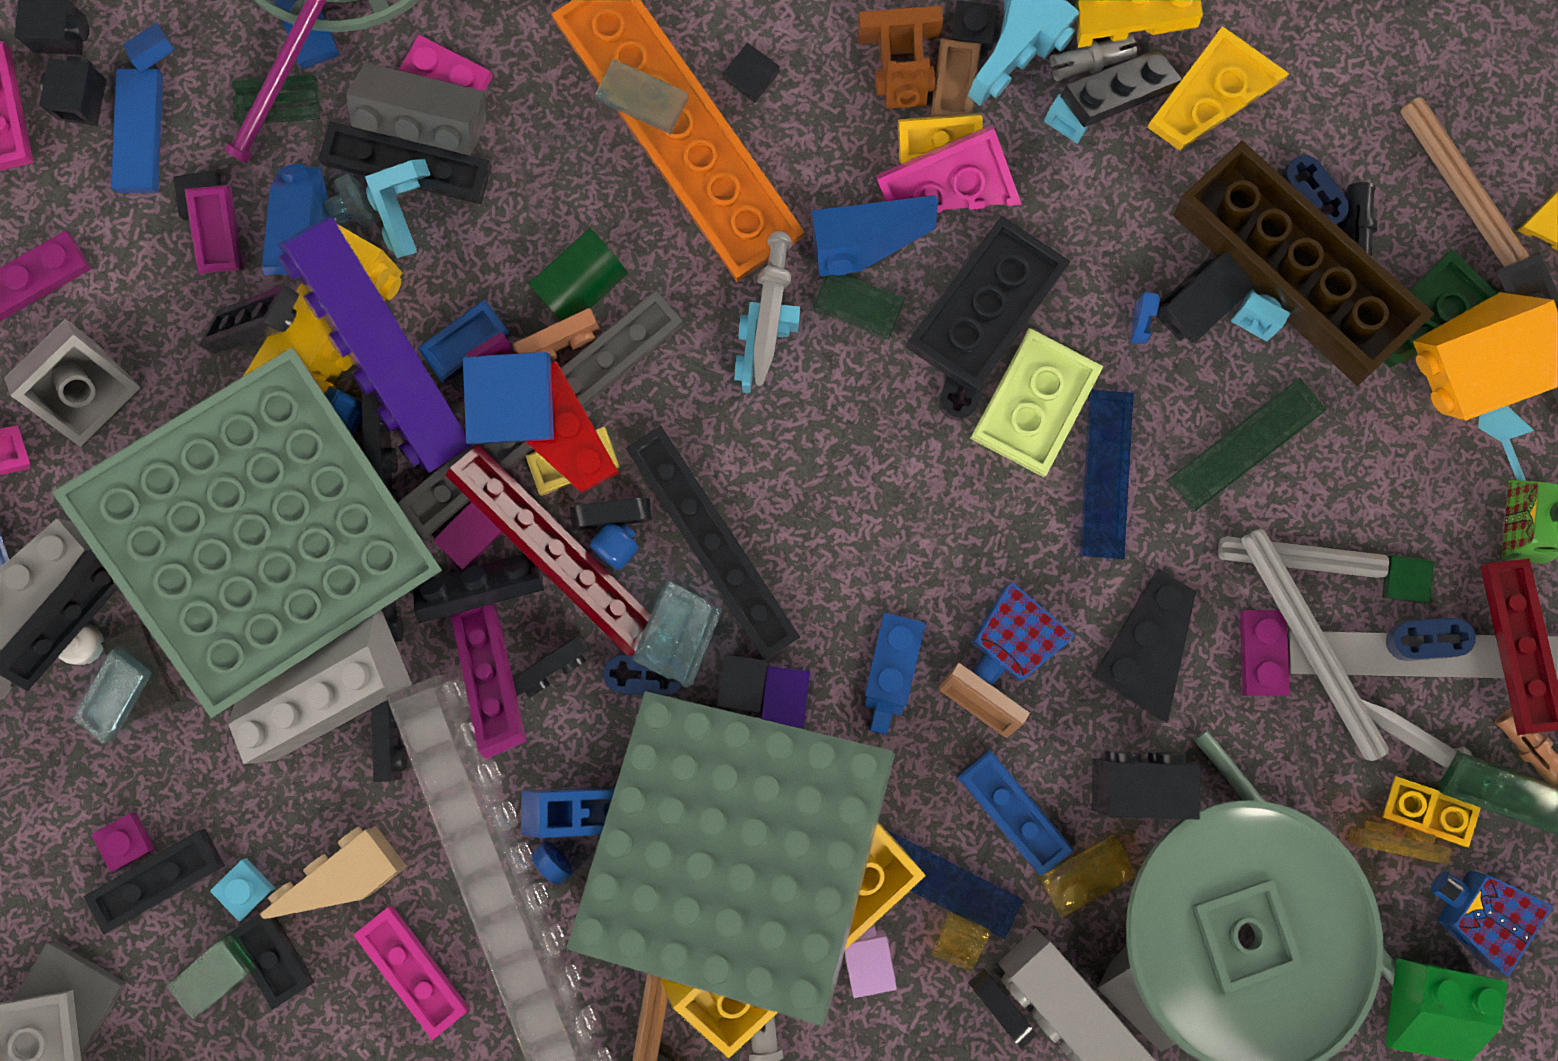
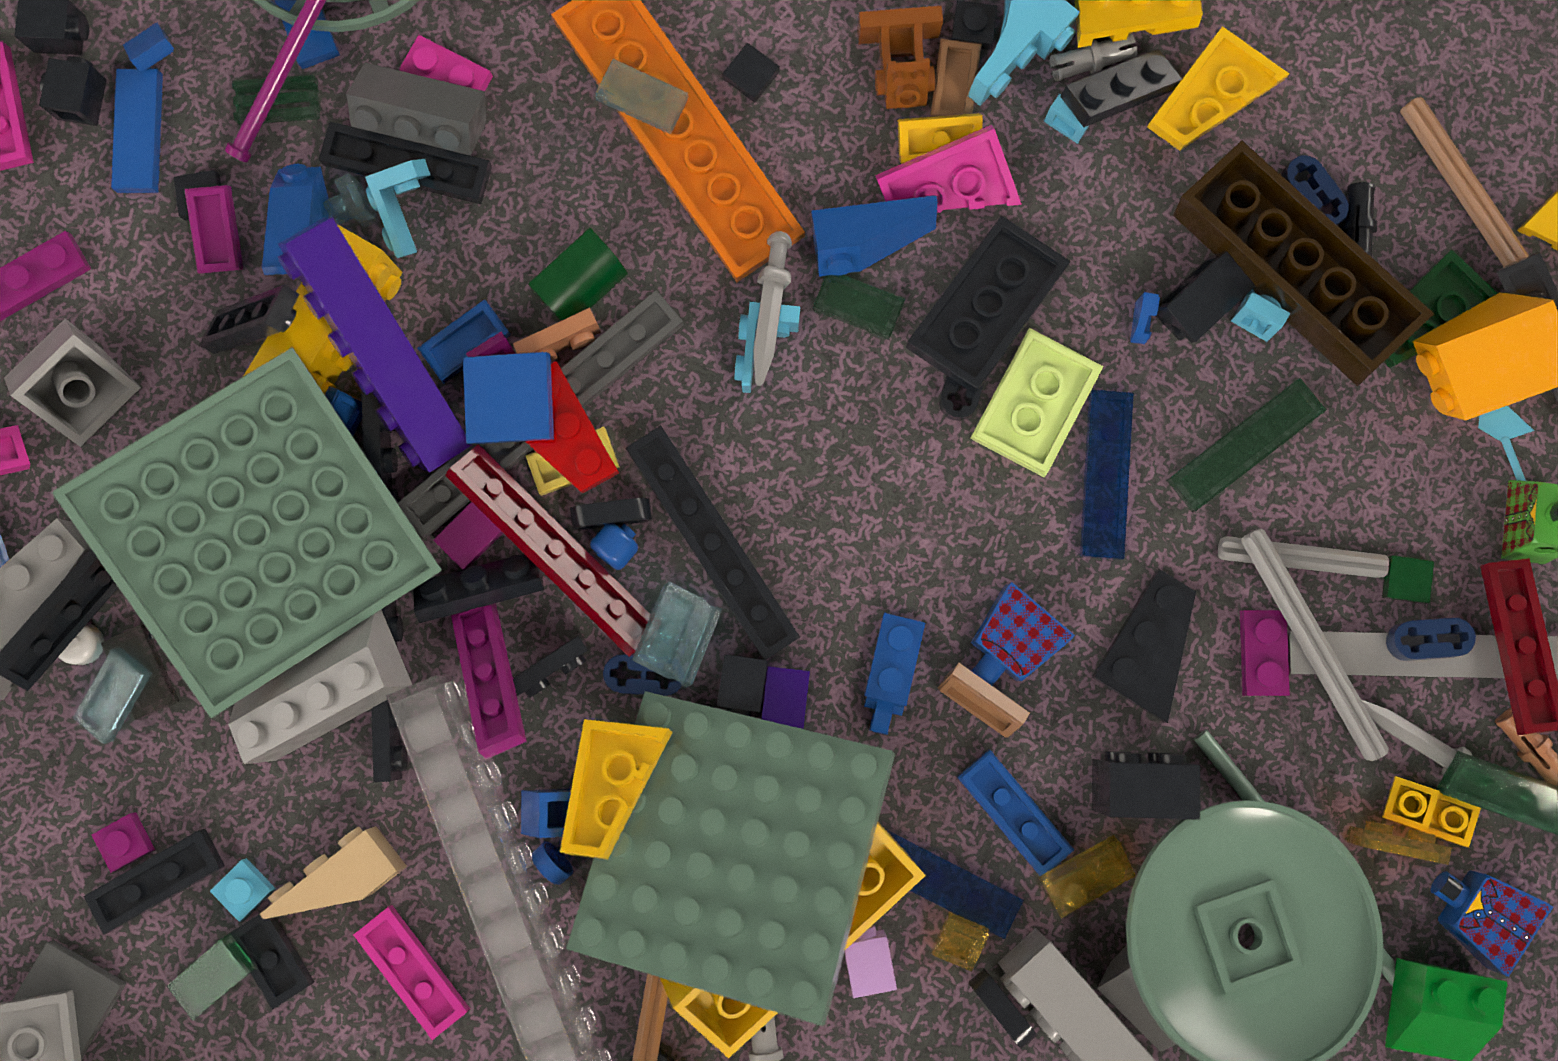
(607, 782): none -> yellow wing

